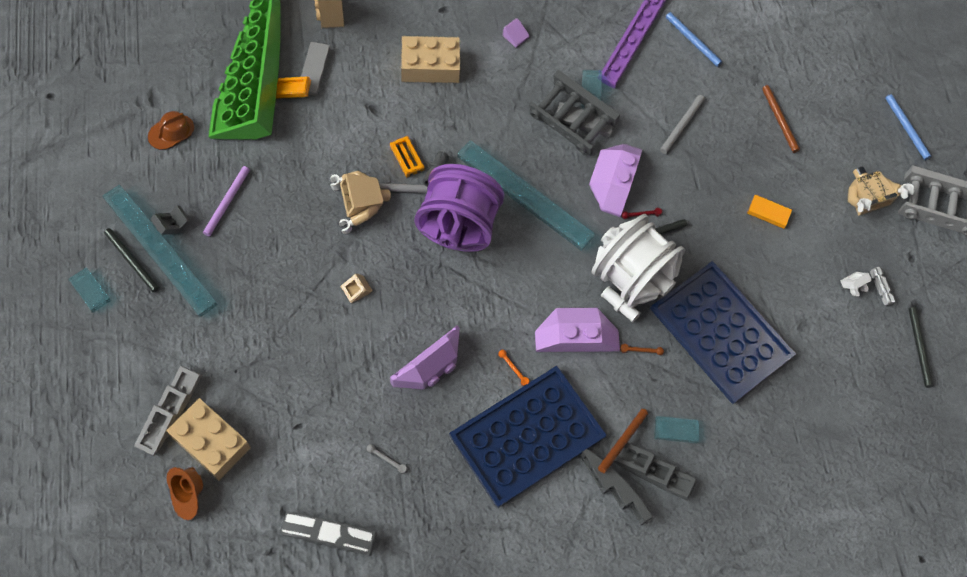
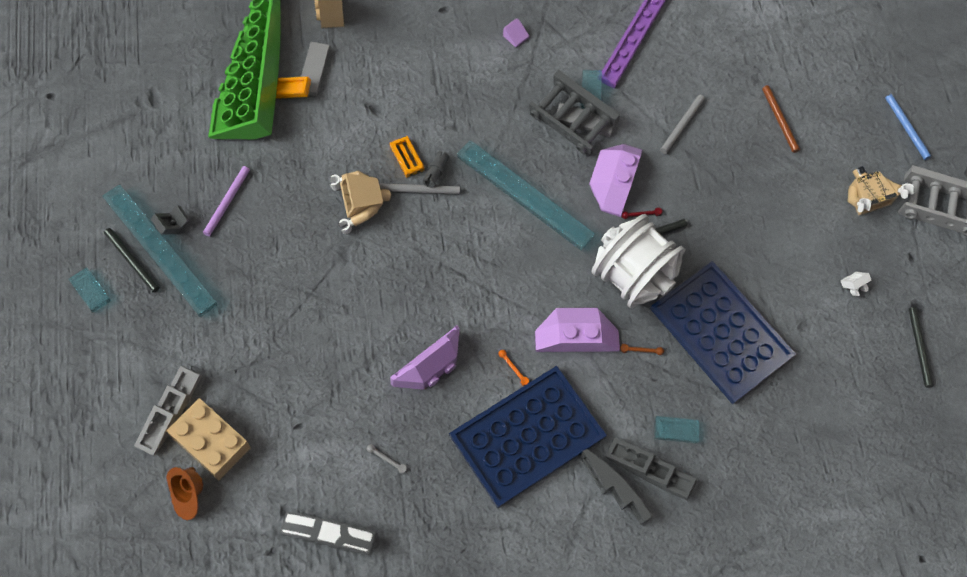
(170, 130): dark orange piece -> none
(356, 288): tan slope -> none
(430, 59): tan brick -> none
(459, 207): medium lavender wheel -> none
(620, 304): white pin -> none
(620, 444): dark orange bar -> none
(693, 39): medium blue bar -> none
(769, 211): light orange tile -> none
(882, 286): light grey axle -> none

